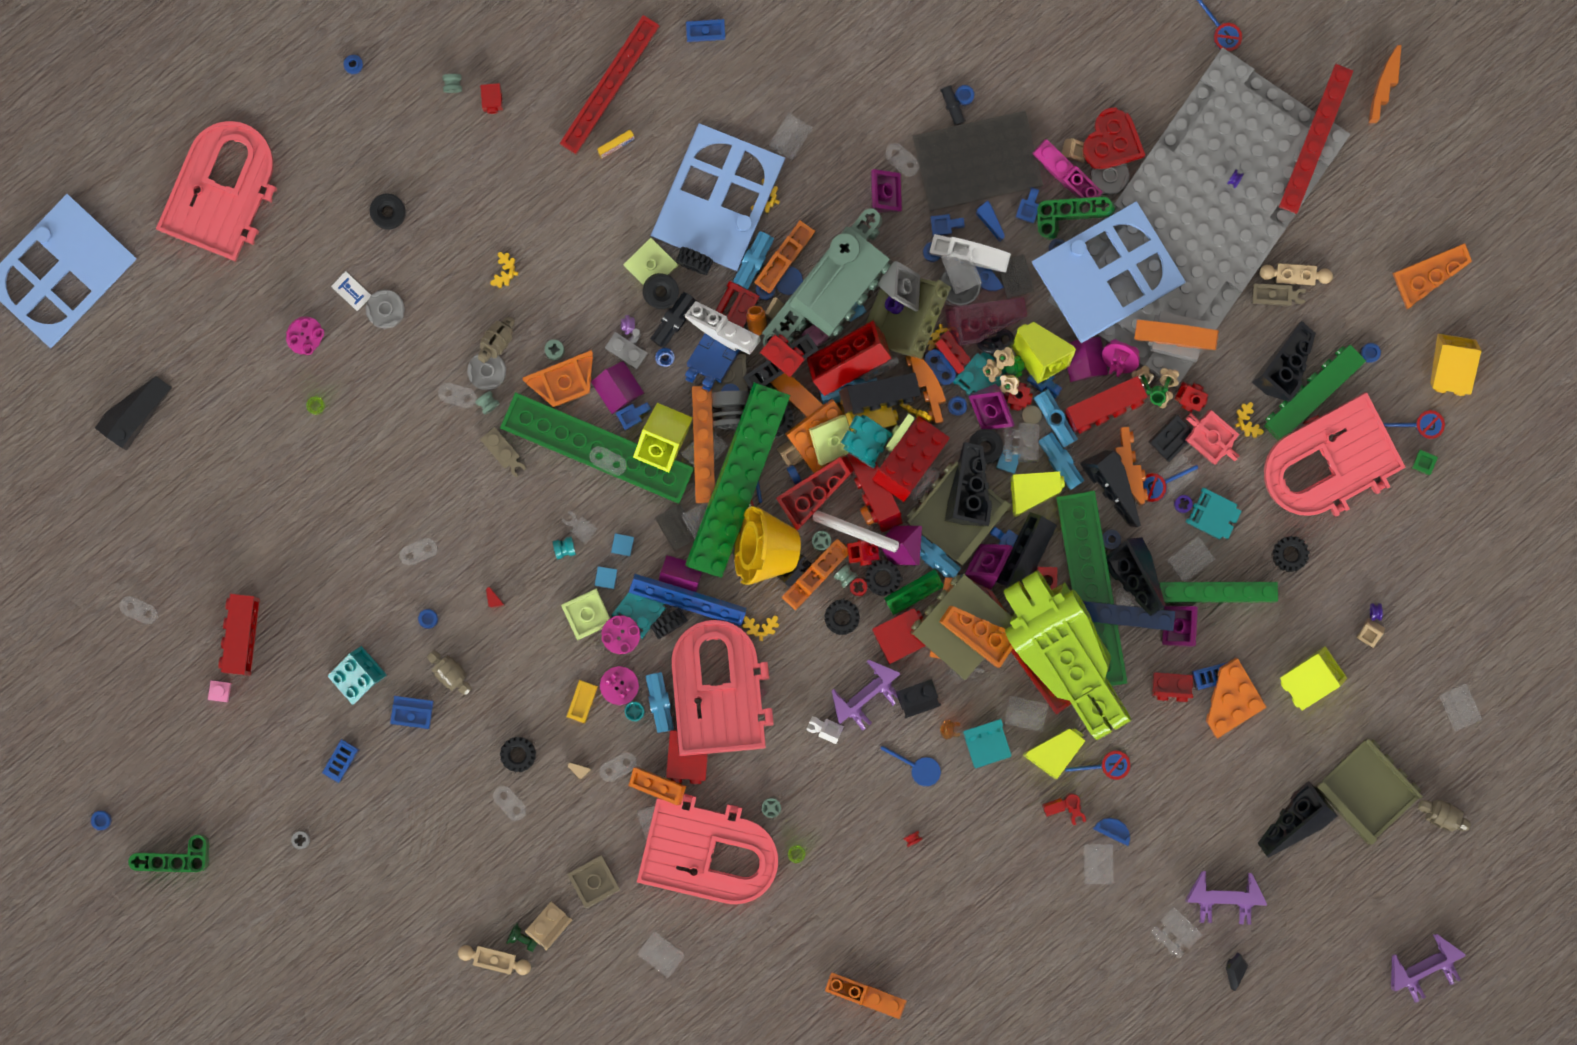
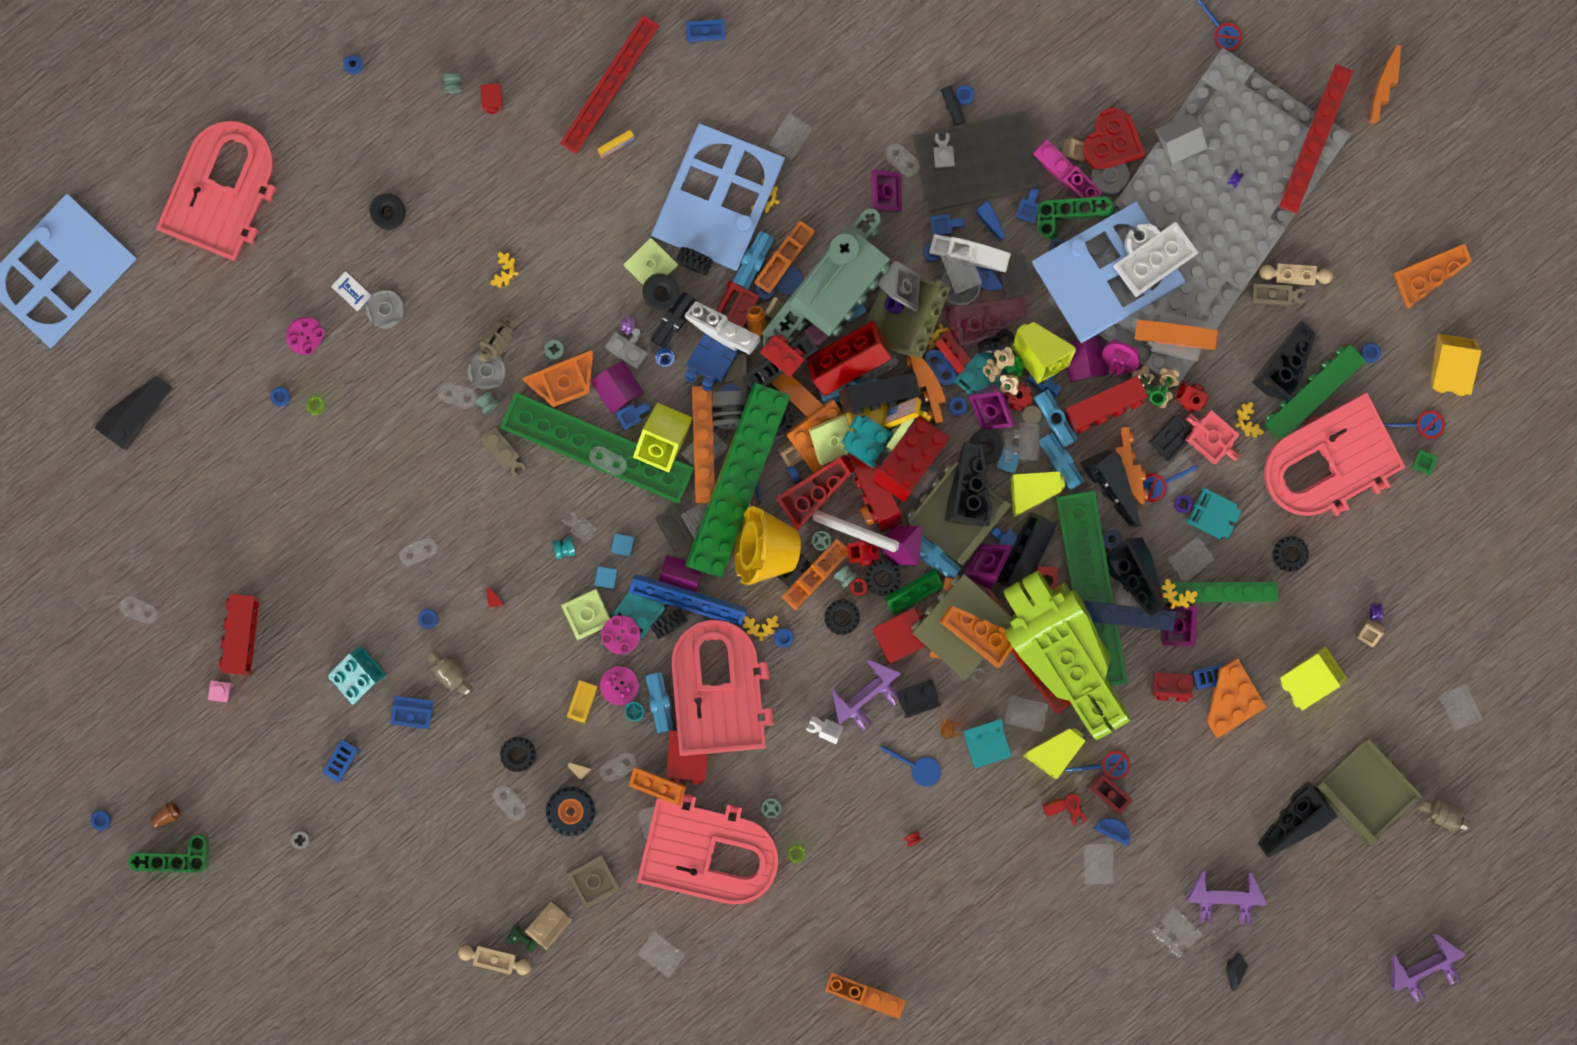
(167, 814): none -> dark orange cone
(280, 396): none -> blue tile
(570, 811): none -> black wheel
(782, 637): none -> blue tile
(903, 412): none -> tile
(943, 154): none -> light grey plate
(1109, 793): none -> dark red brick
(1153, 256): none -> white plate
(1181, 138): none -> light grey slope
(1182, 600): none -> yellow animal

